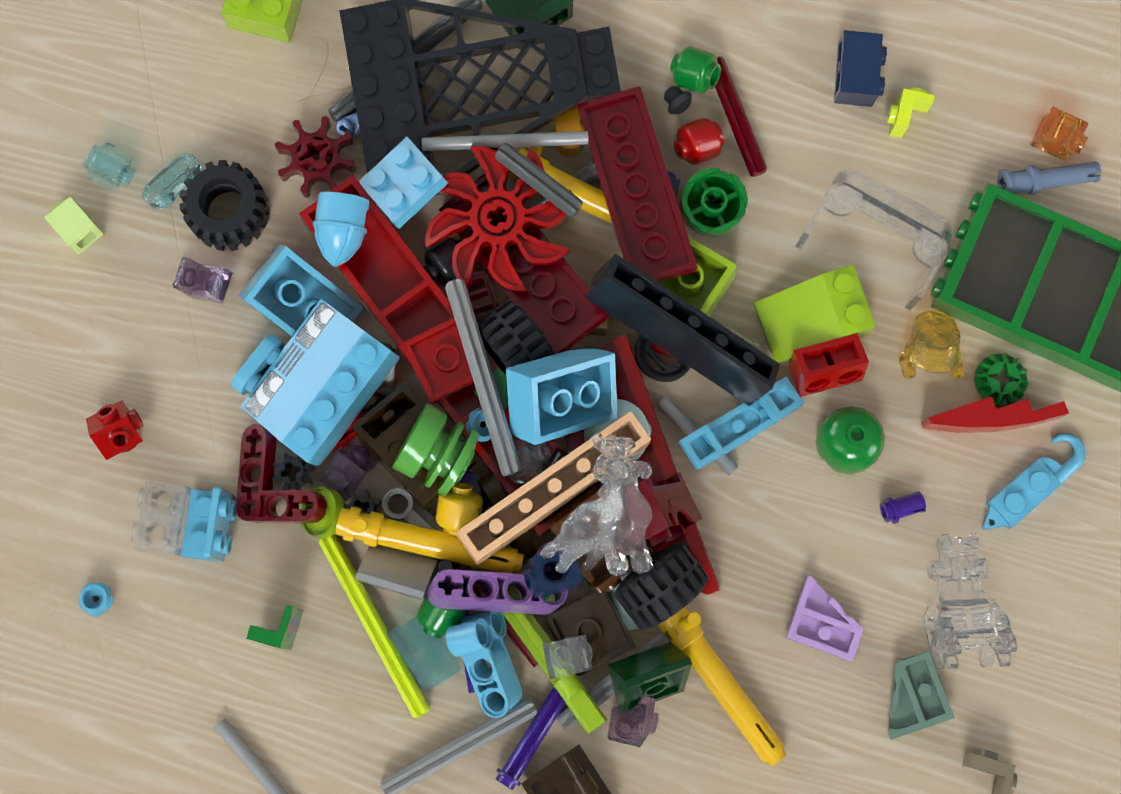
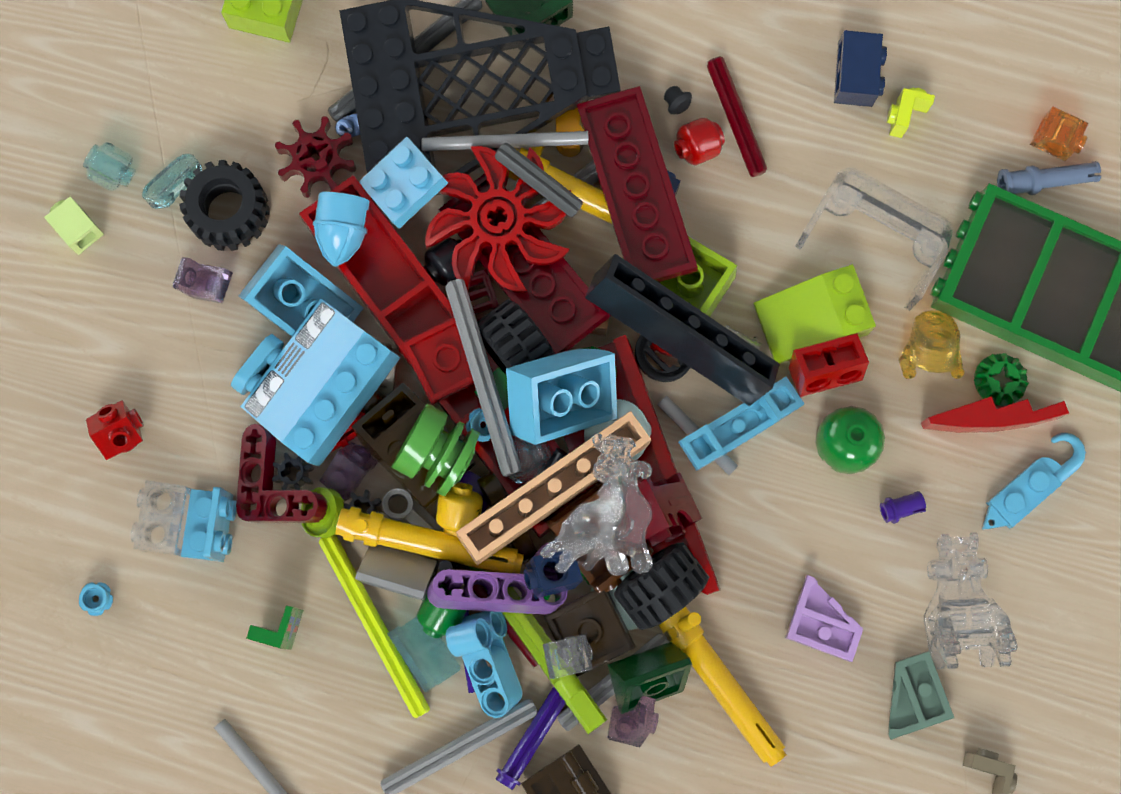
(695, 69): green head -> none
(713, 202): green cylinder -> none

